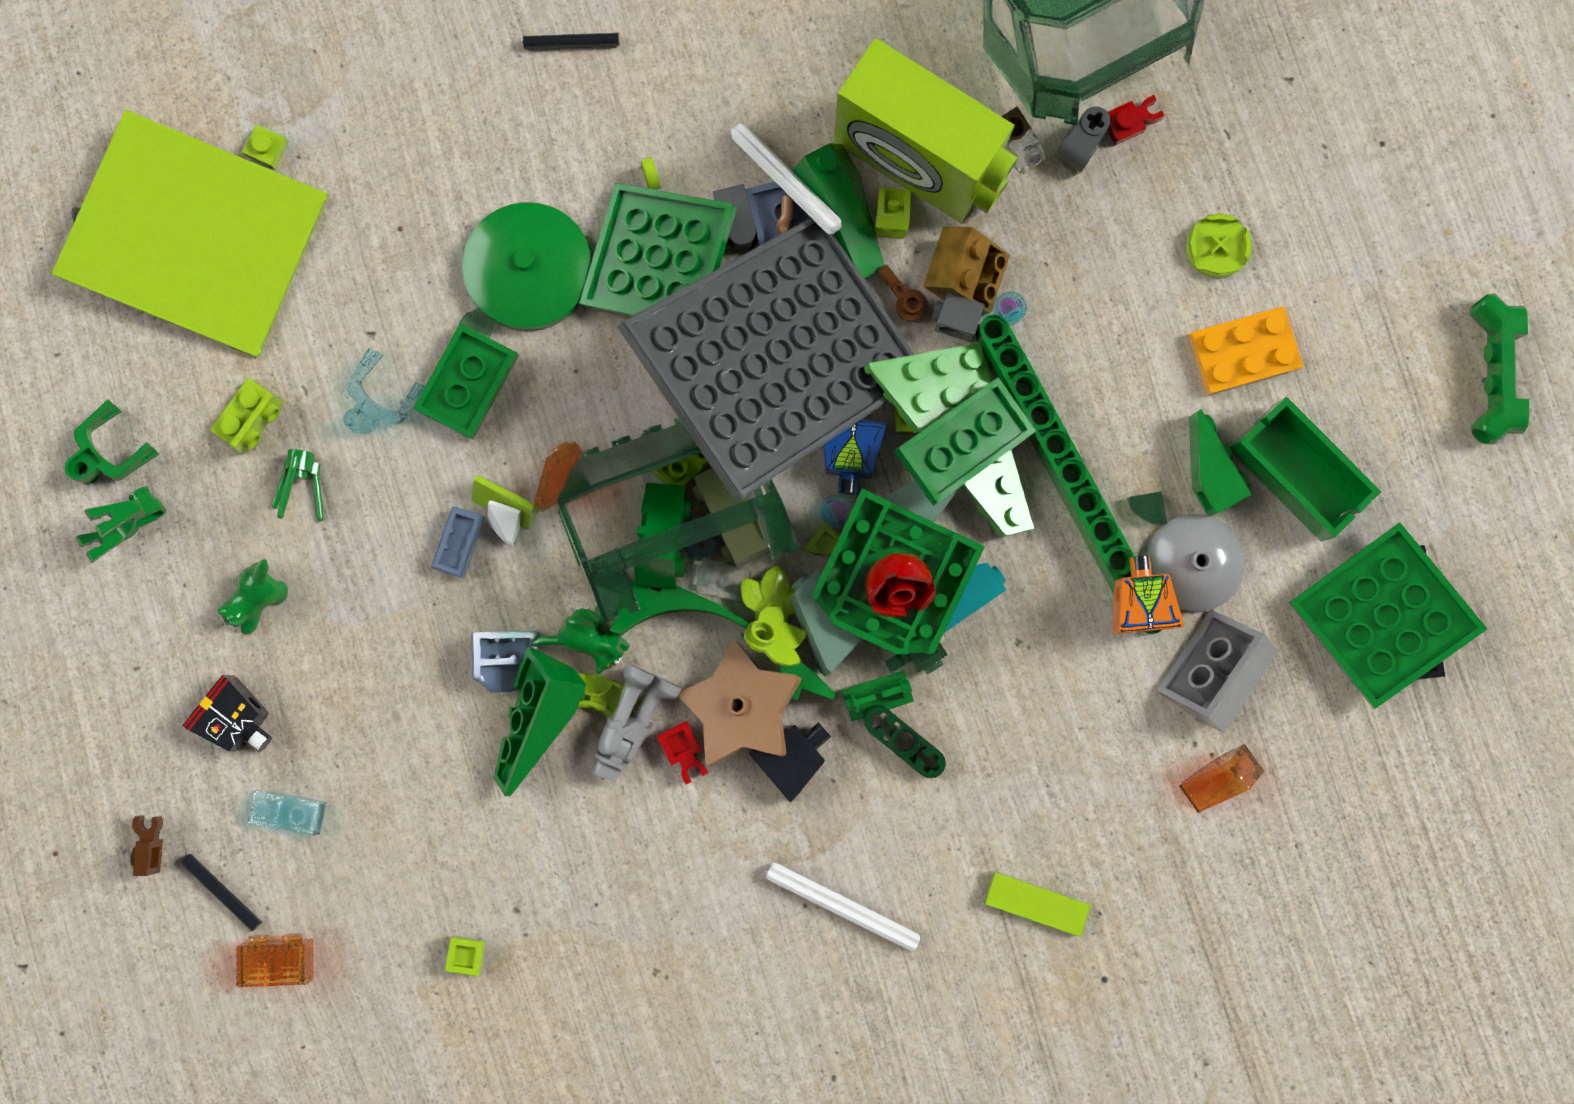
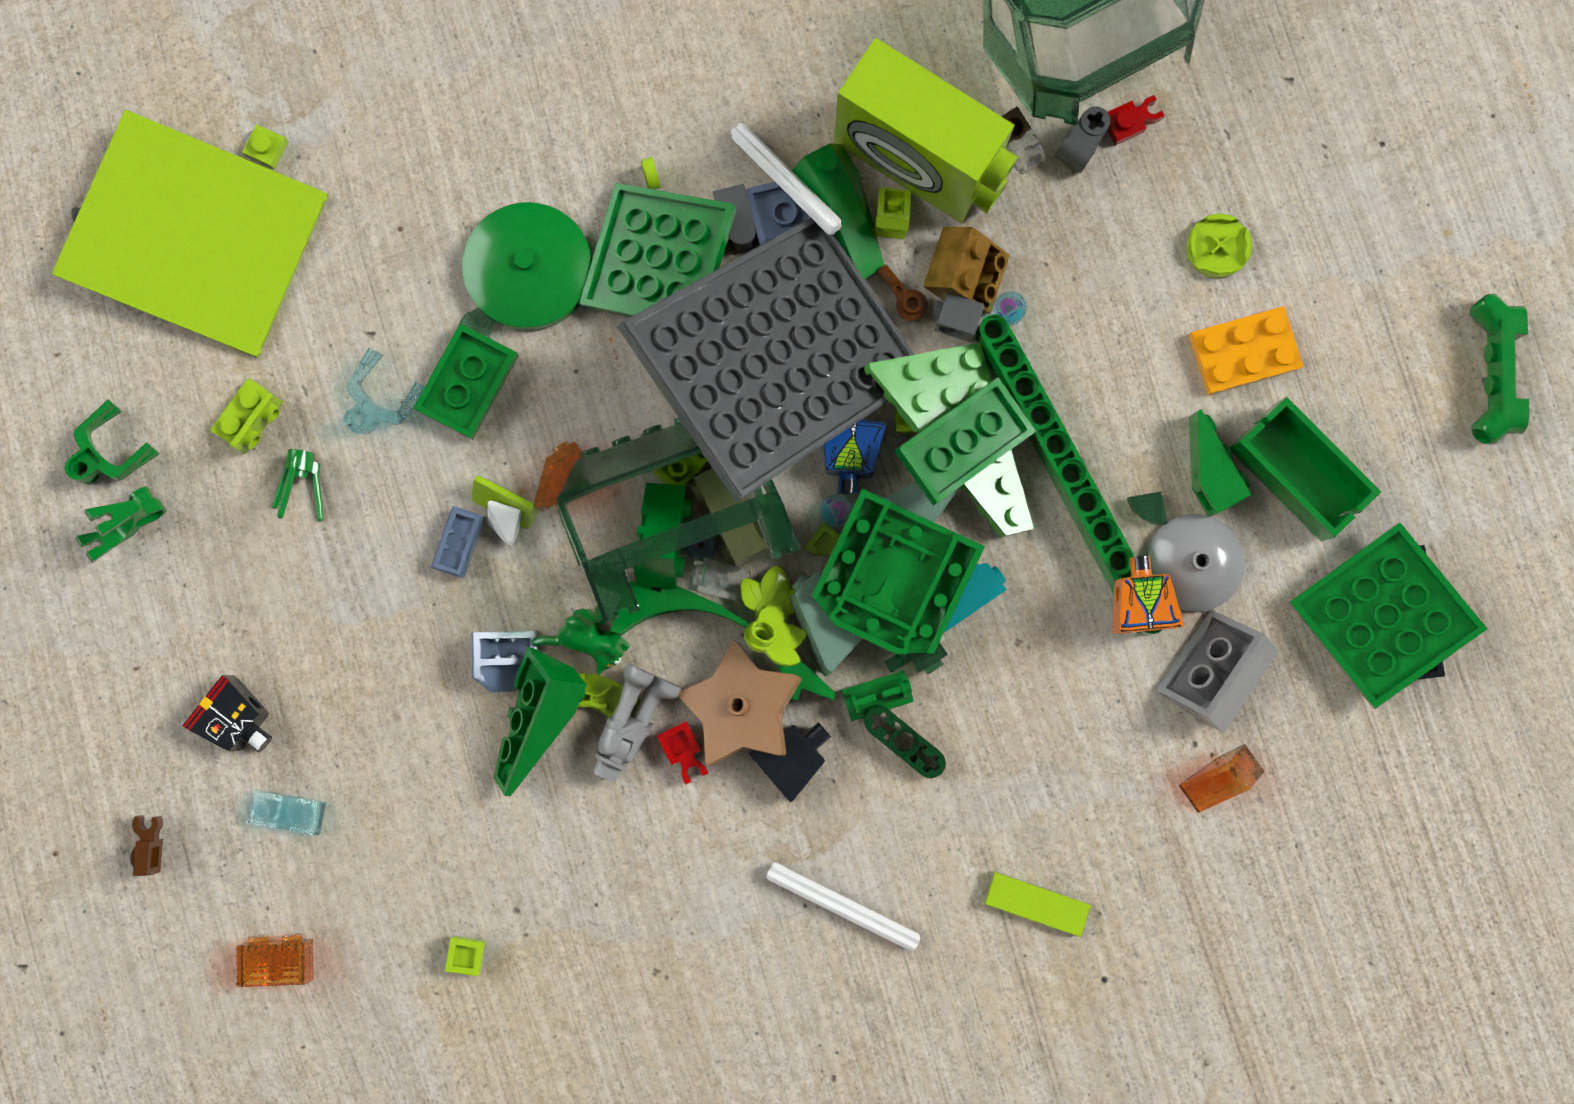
(224, 895): black bar -> none
(253, 594): green animal -> none
(571, 40): black bar -> none
(787, 214): medium nougat piece -> none
(899, 584): red cylinder -> none

